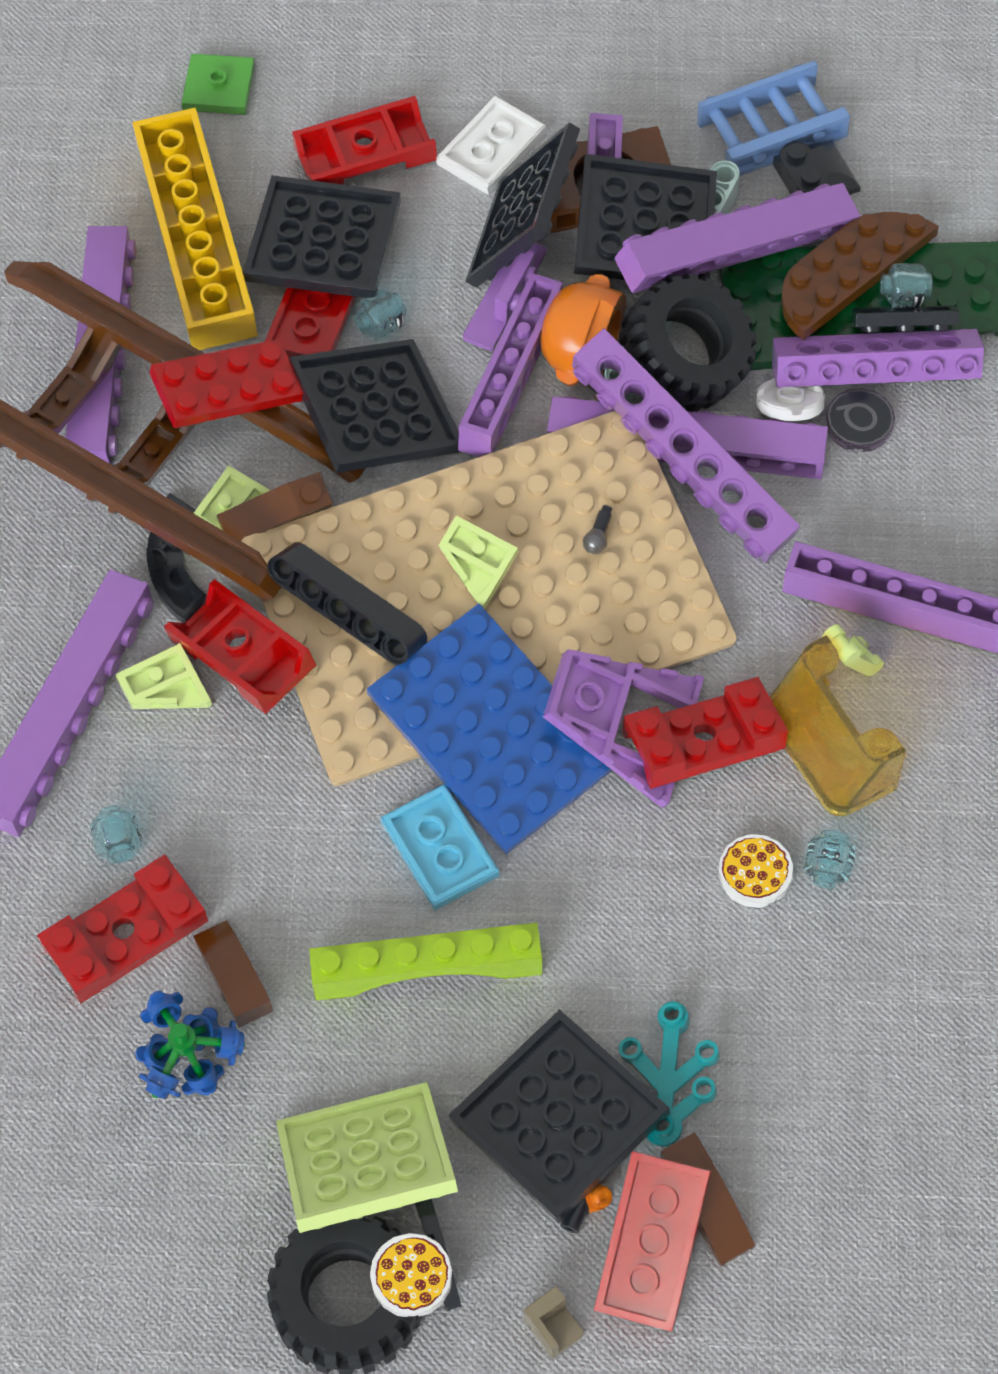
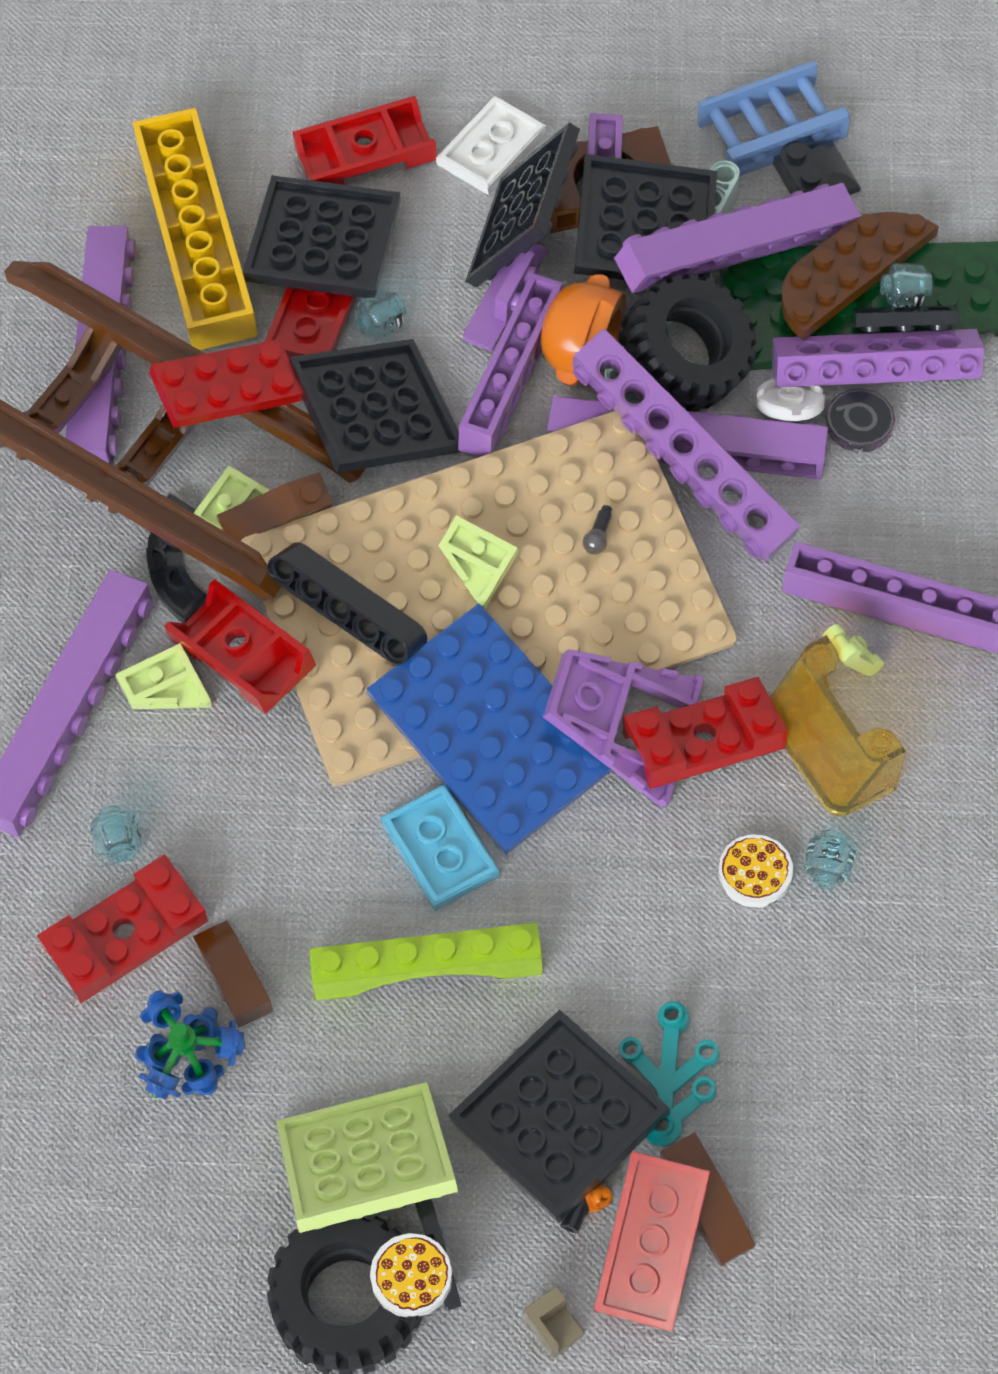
(218, 83): bright green plate -> none

